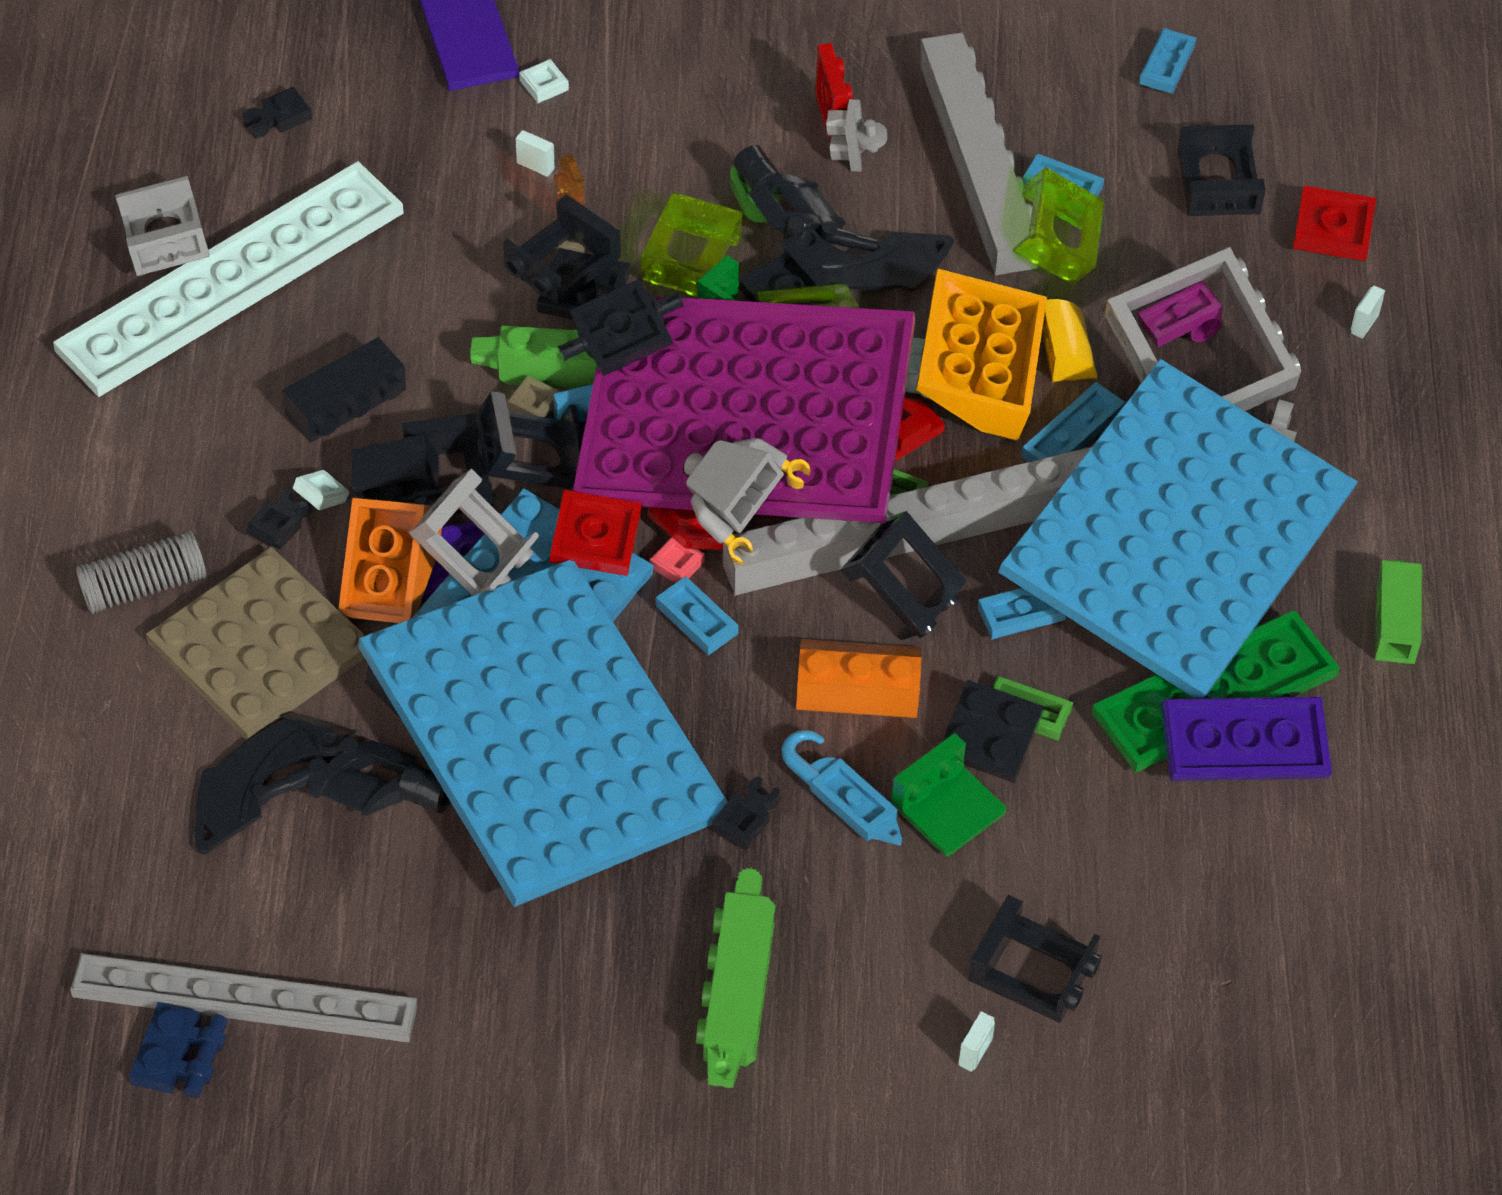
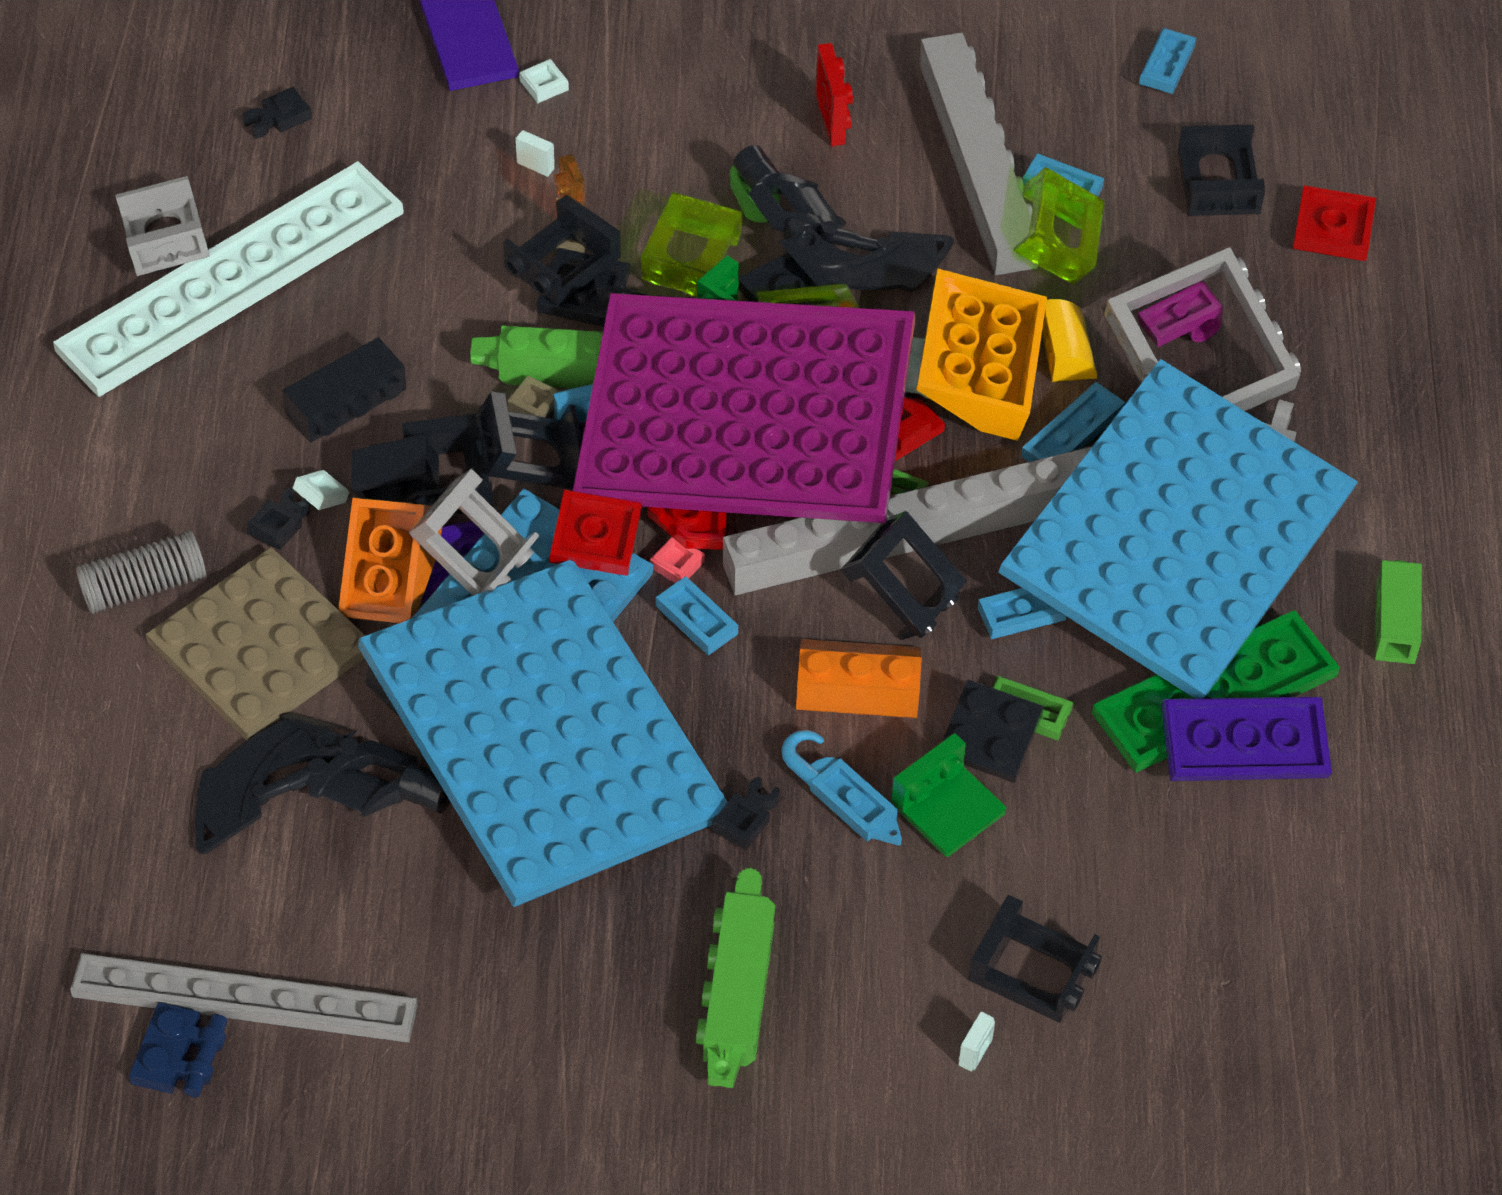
(621, 327): black plate -> none
(734, 483): light grey torso -> none
(858, 135): light grey hips -> none
(1367, 311): light aqua tile -> none

